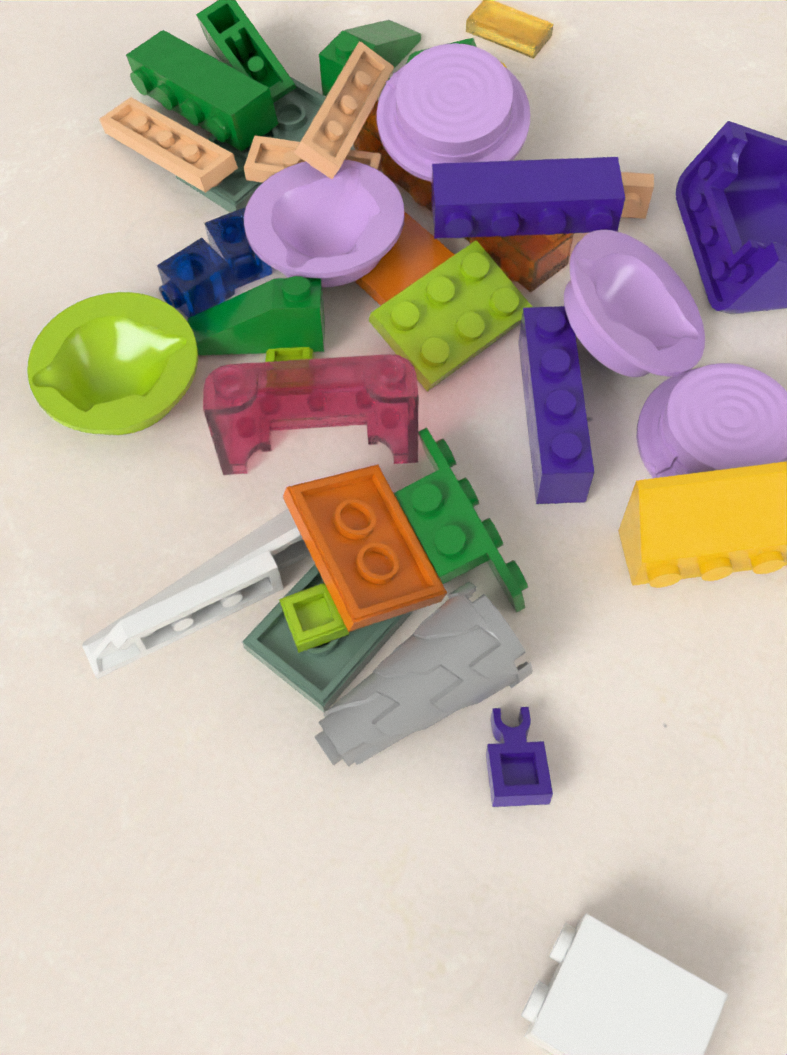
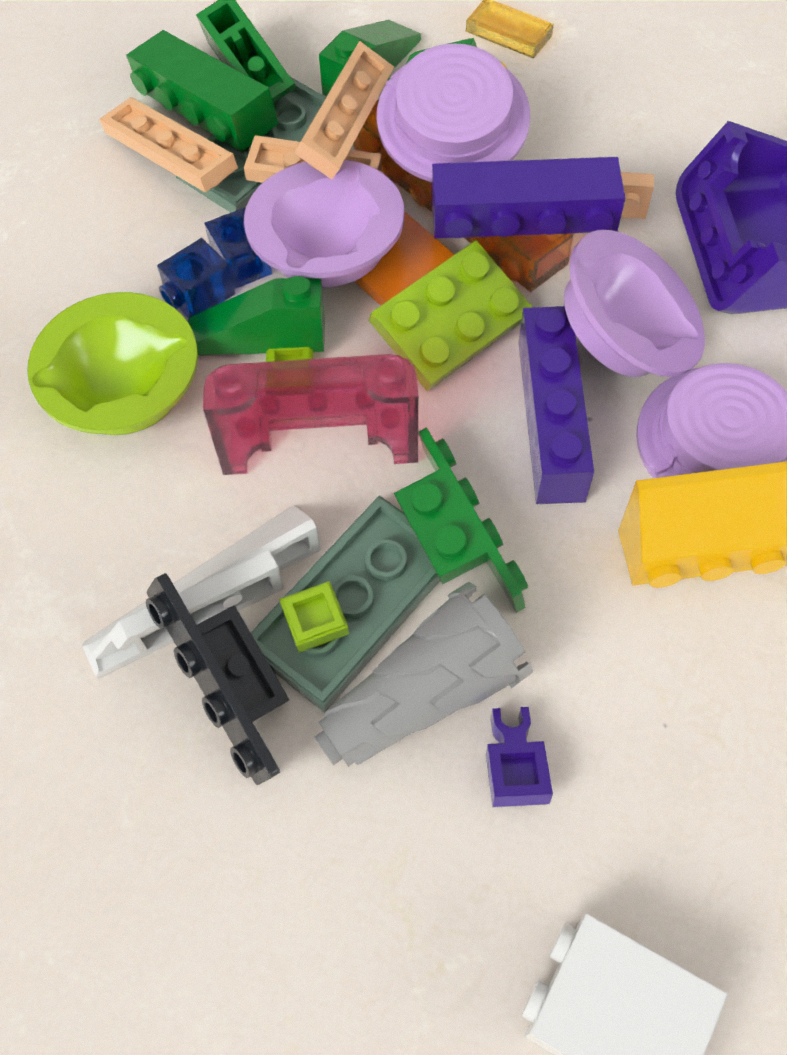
(228, 670): none -> black bracket
(363, 546): orange tile -> none

